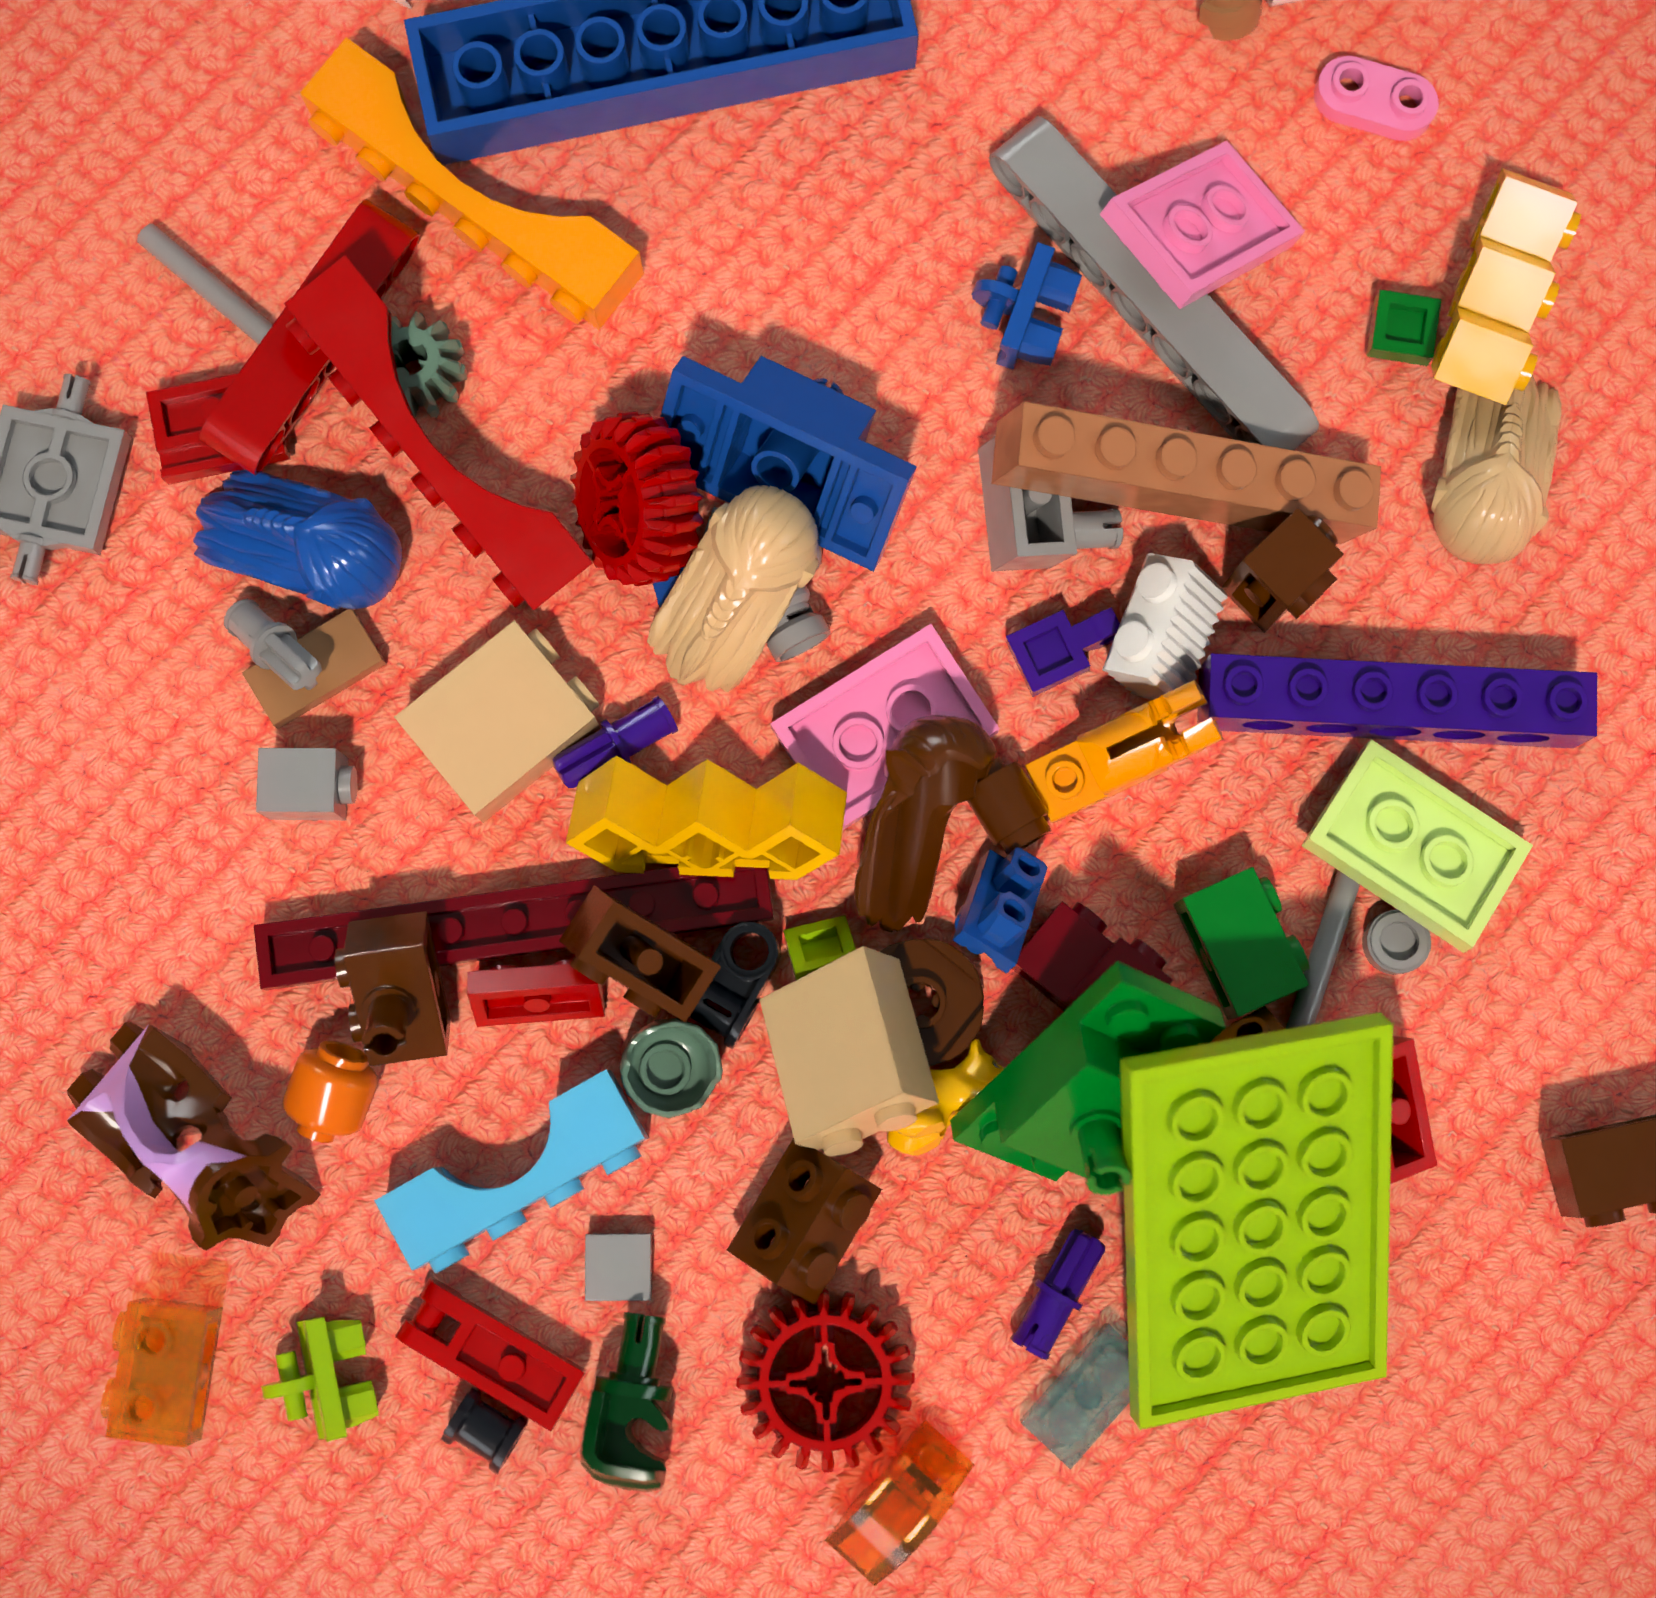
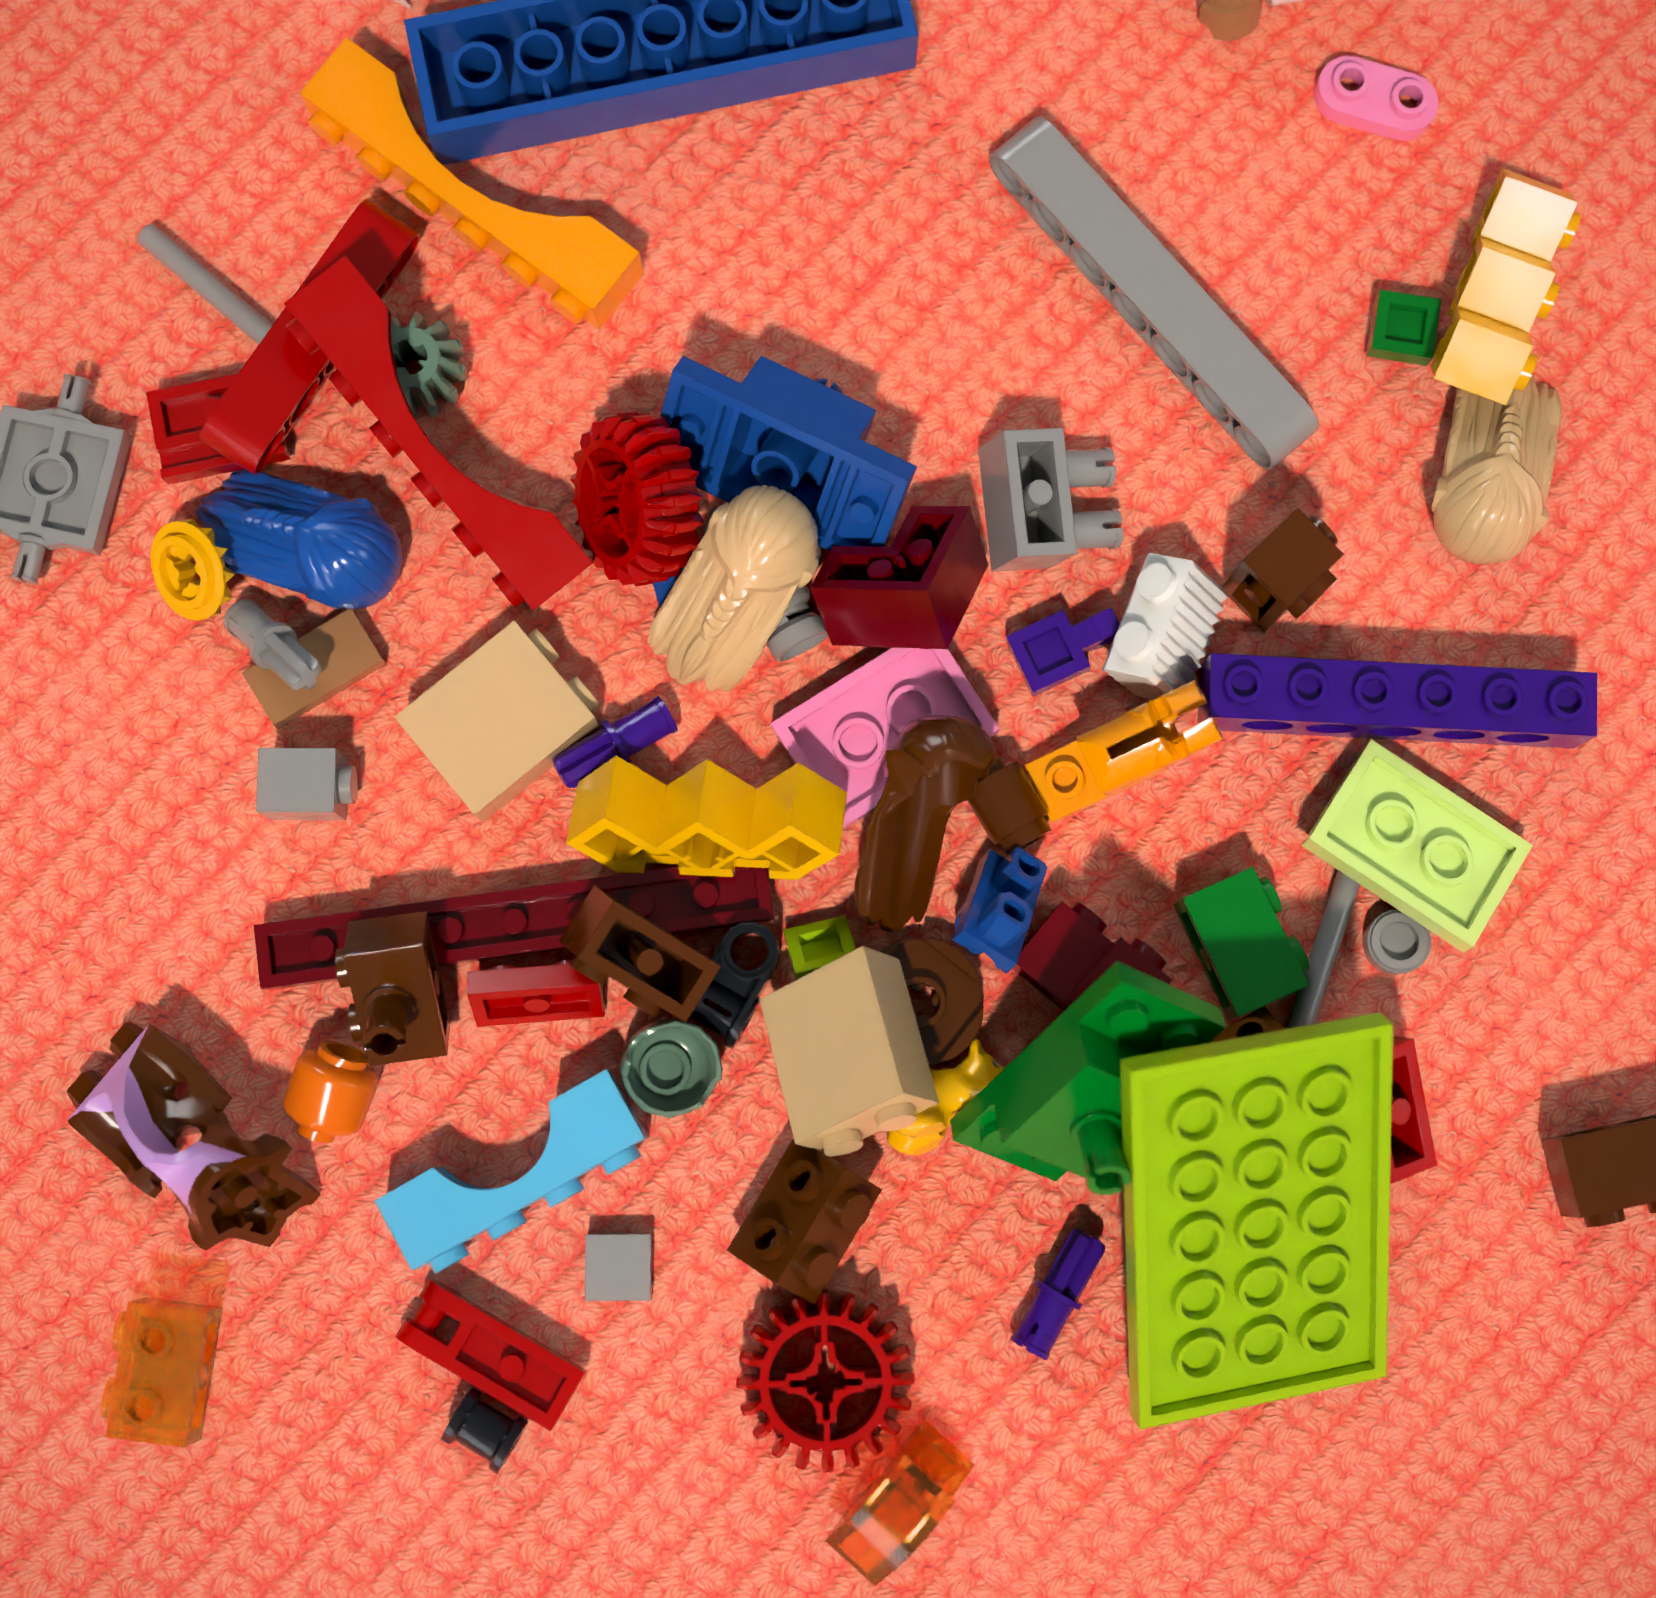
(175, 573): none -> yellow gear
(332, 1406): lime hips -> none
(617, 1401): dark green piece -> none
(904, 591): none -> dark red brick
(1044, 284): blue hips -> none
(1083, 1398): clear light blue plate -> none
(1180, 471): nougat brick -> none
(1202, 223): bright pink plate -> none

